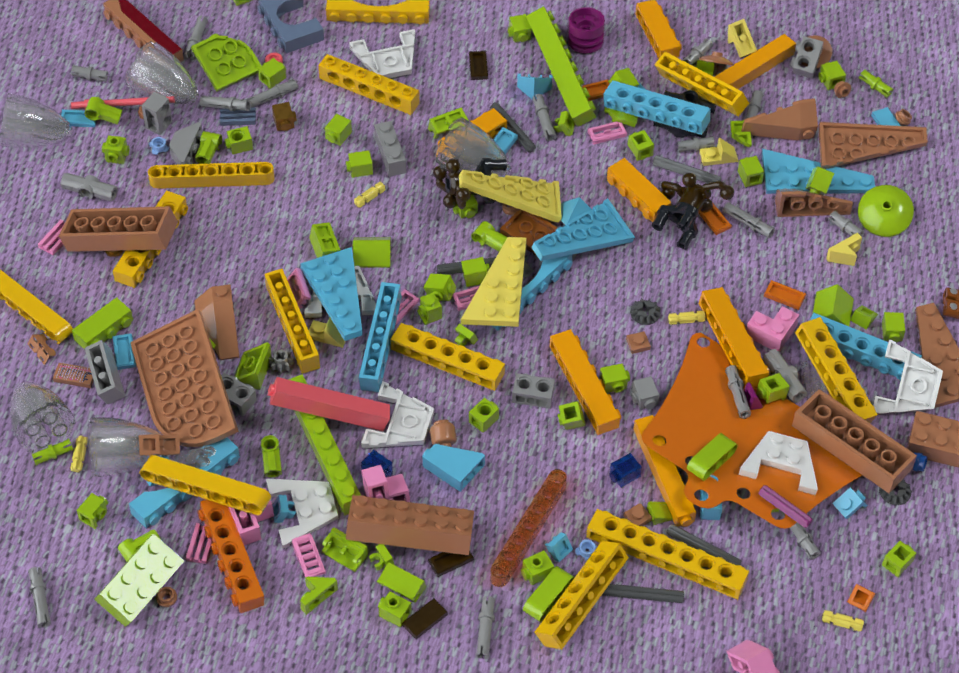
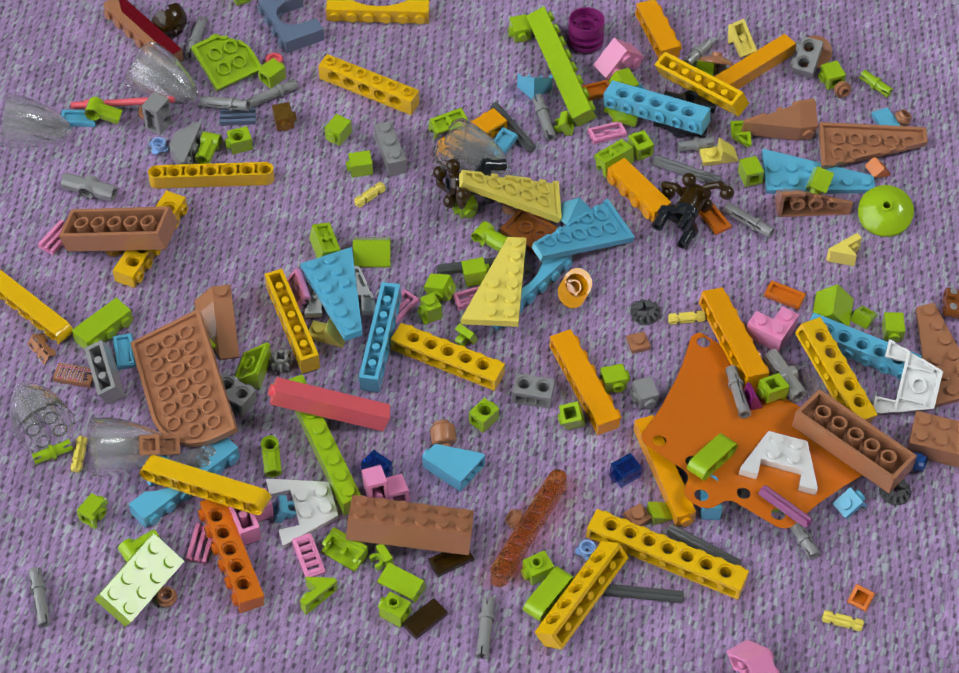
(89, 73): light grey pin -> none
(115, 149): lime brick -> none
(171, 20): none -> dark brown cylinder
(390, 61): white wing -> none
(408, 422): white wing -> none
(478, 65): dark brown tile -> none
(513, 517): none -> nougat plate
(559, 547): medium azure tile -> none
(575, 288): none -> light orange piece
(613, 154): none -> lime hinge
(617, 57): none -> bright pink brick
(755, 104): light grey pin -> none
(844, 224): light grey pin -> none
(877, 168): none -> orange slope
(899, 558): lime brick -> none

